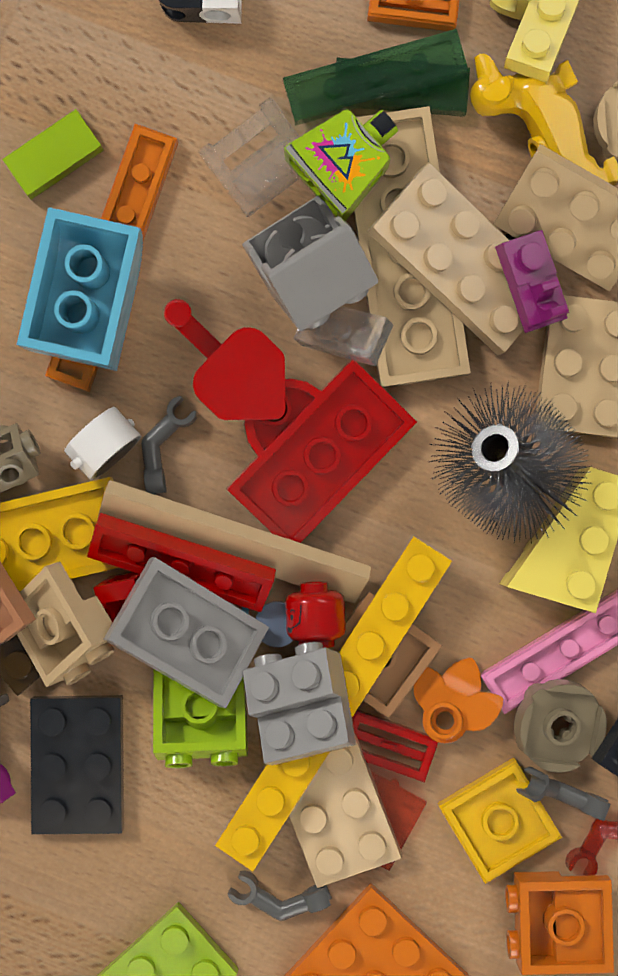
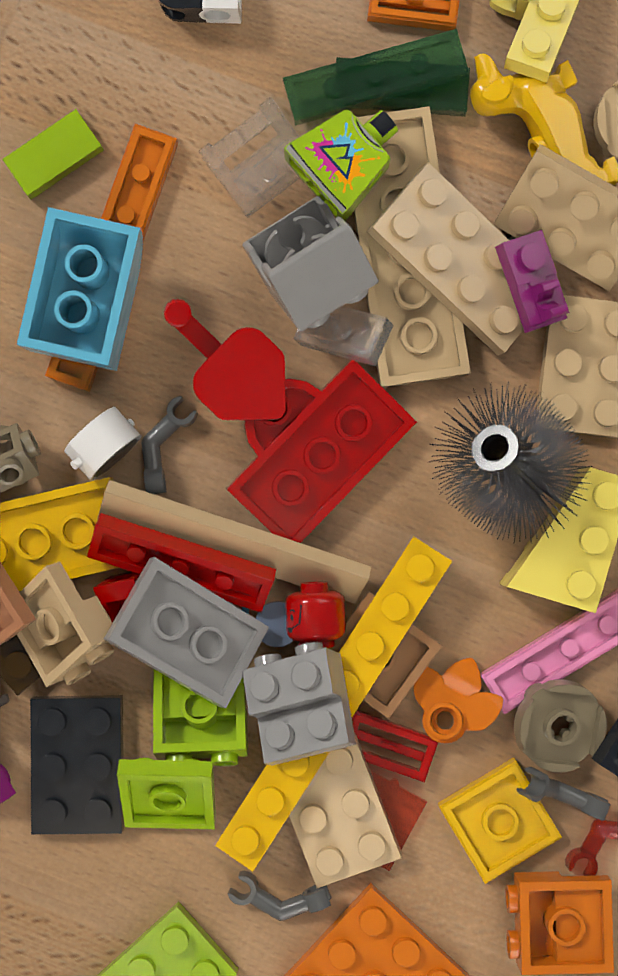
(167, 793): none -> lime plate

